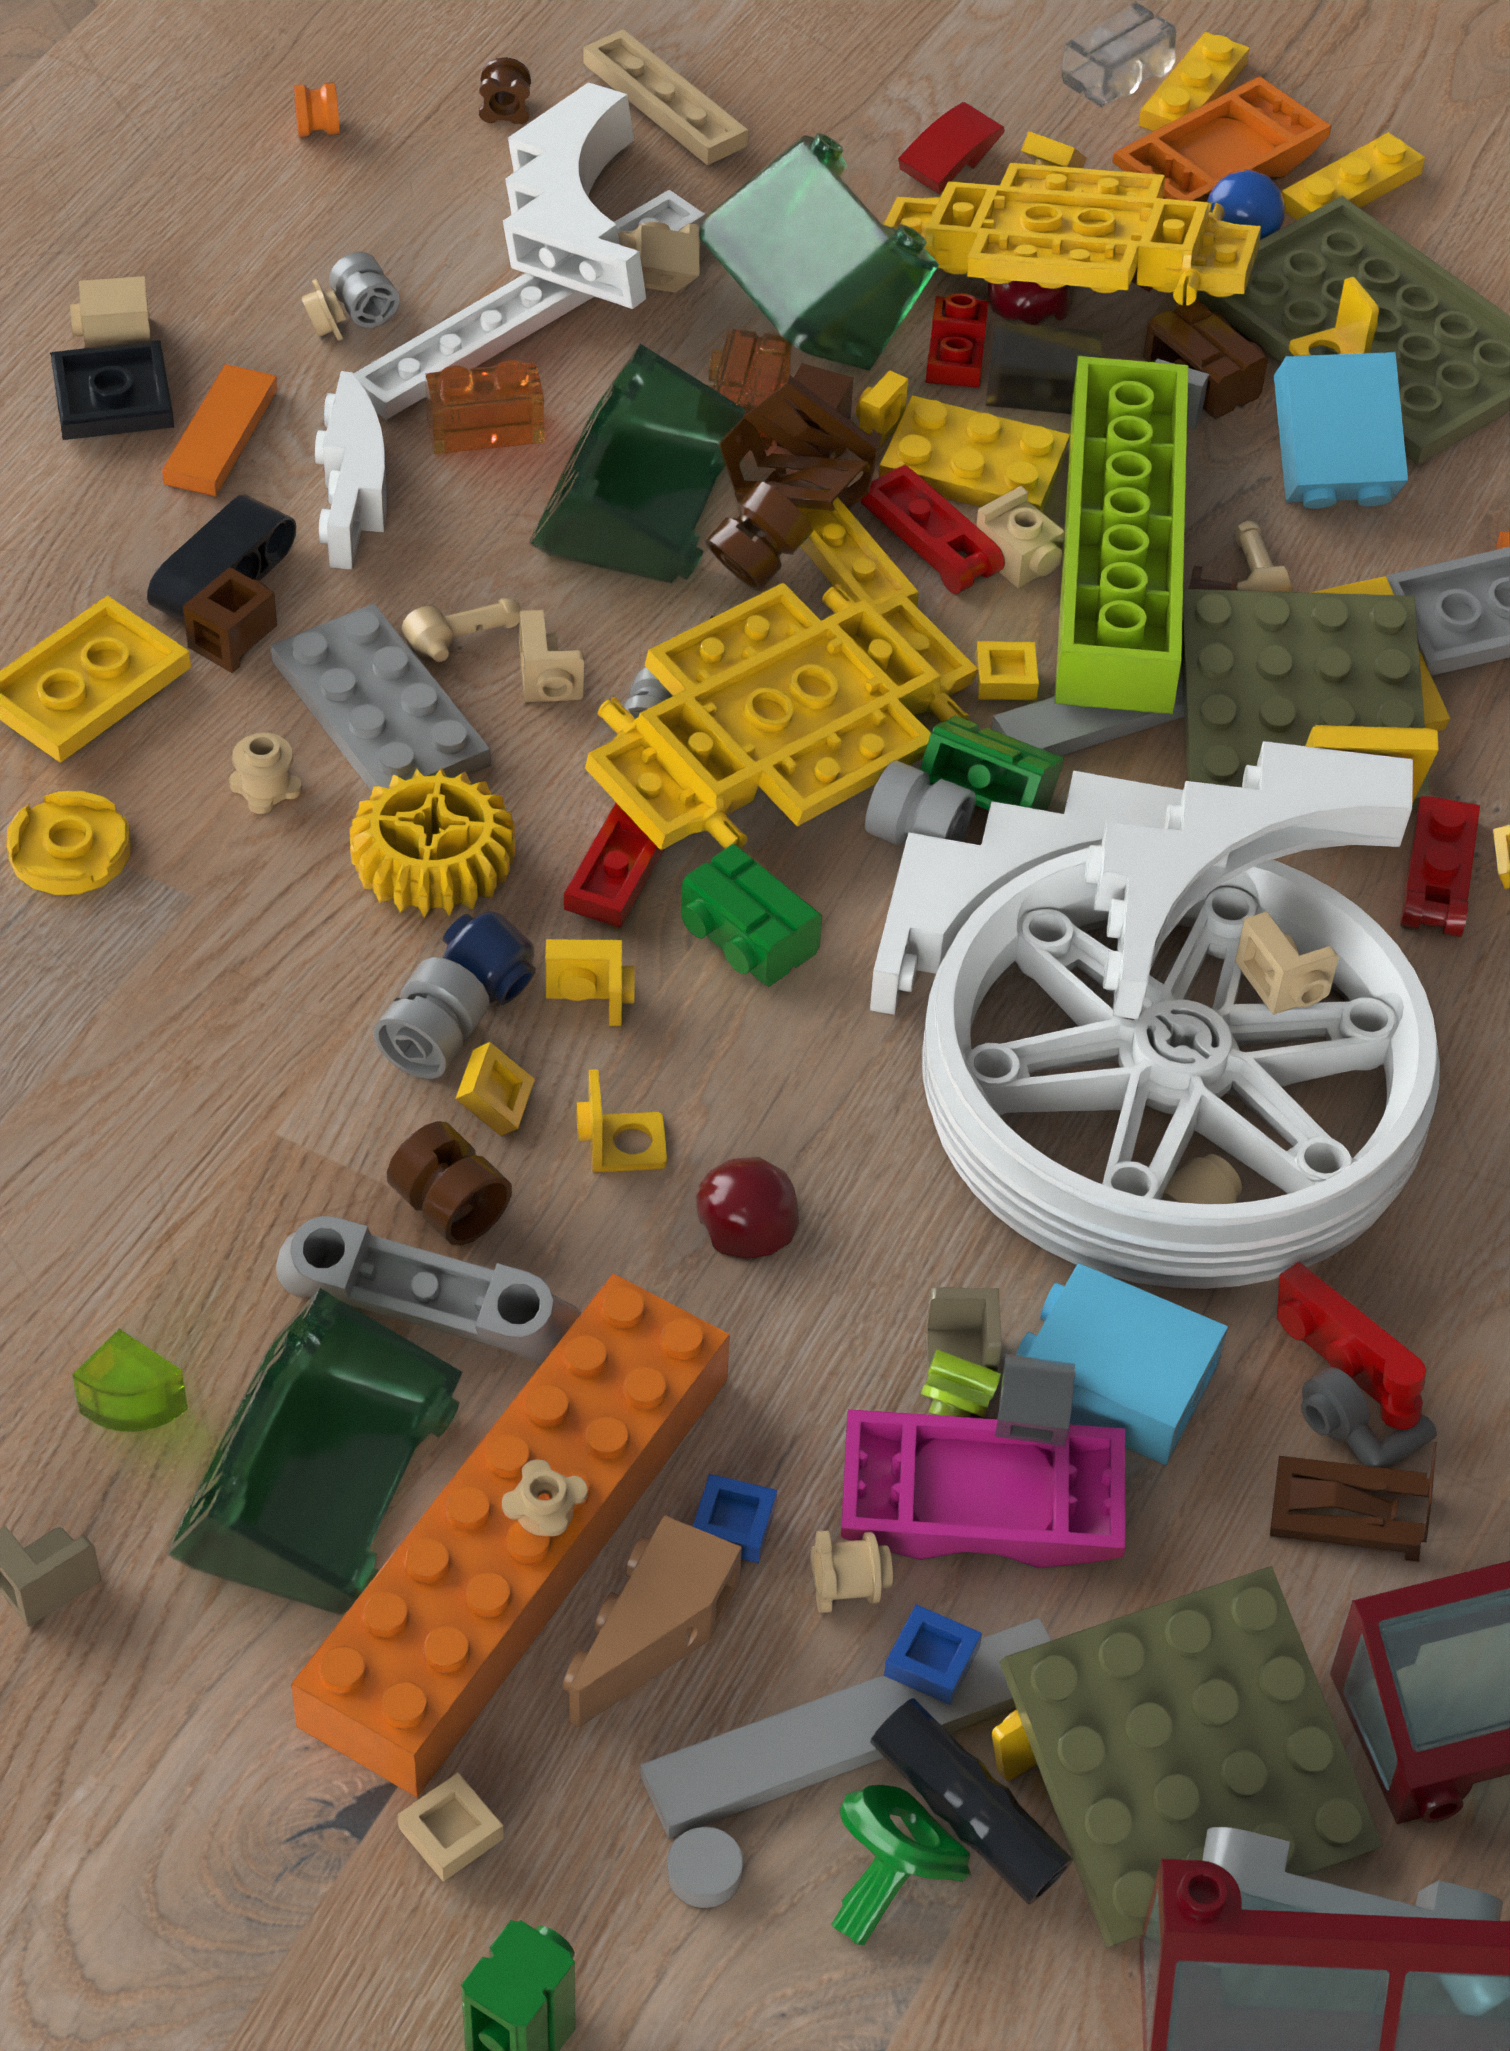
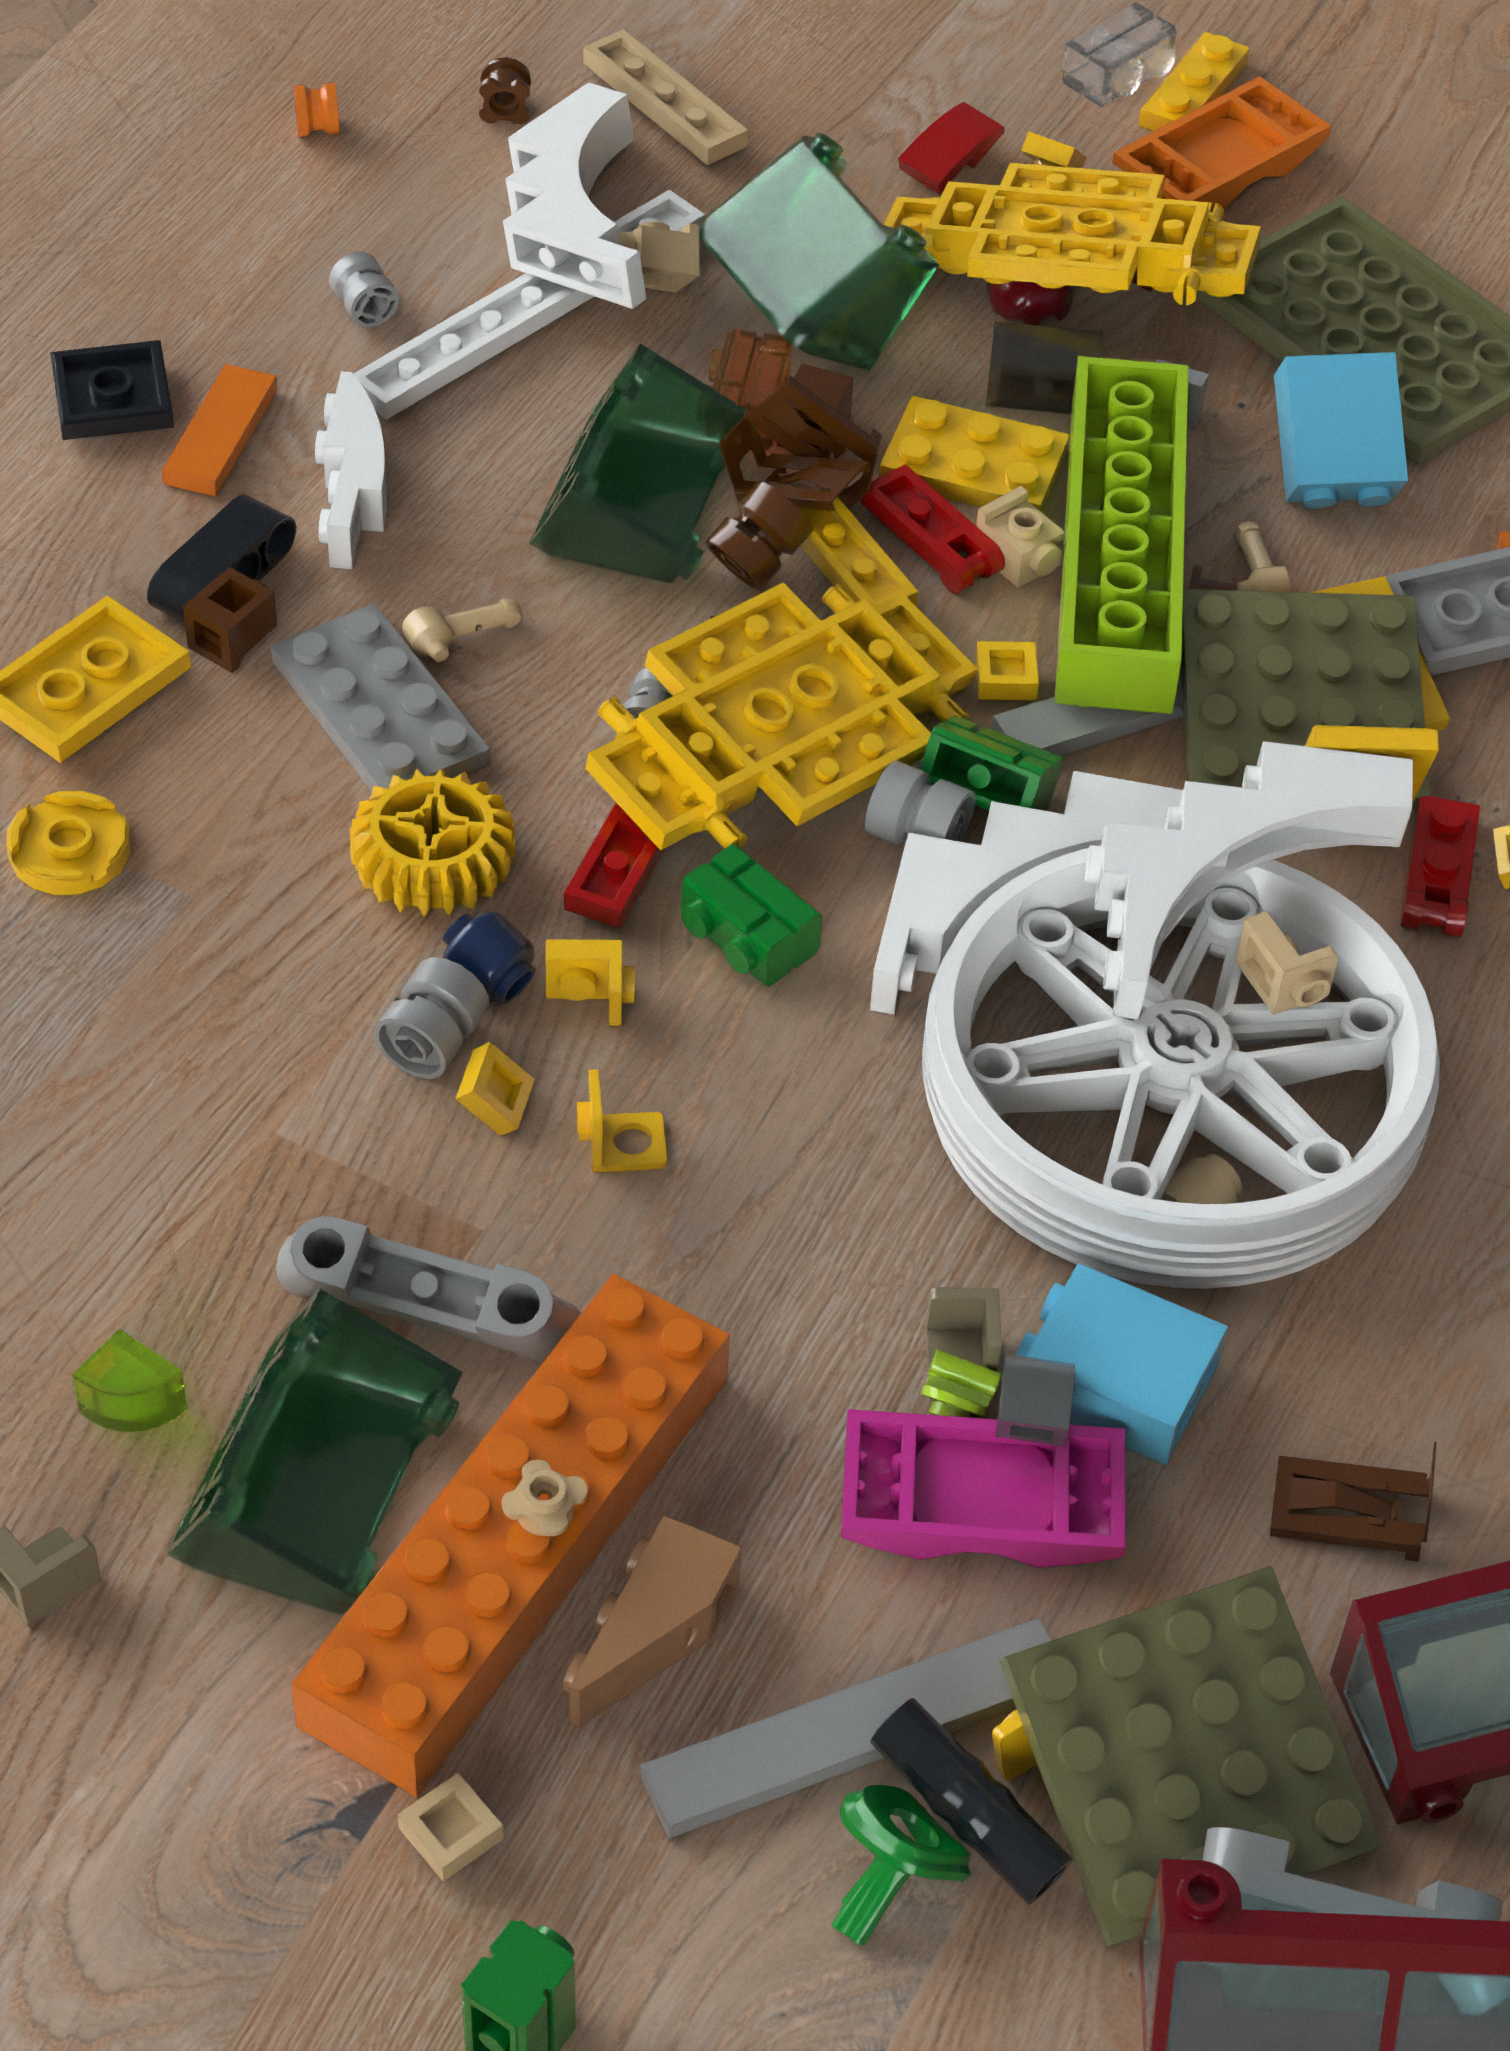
(111, 312): tan brick -> none
(263, 772): tan brick -> none
(324, 310): tan plate -> none
(449, 1183): reddish brown wheel -> none
(484, 407): clear orange brick -> none
(545, 670): tan bracket -> none
(704, 1867): light grey tile -> none
(737, 1513): blue plate -> none
(748, 1207): dark red hair -> none
(849, 1569): tan brick -> none
(883, 405): yellow plate -> none
(932, 1654): blue plate -> none
(957, 340): red slope -> none
(1211, 346): reddish brown brick -> none
(1250, 200): blue hair -> none
(1338, 1409): dark grey plate -> none
(1353, 1344): red plate -> none
(1354, 325): yellow bracket -> none
(1357, 176): yellow plate -> none

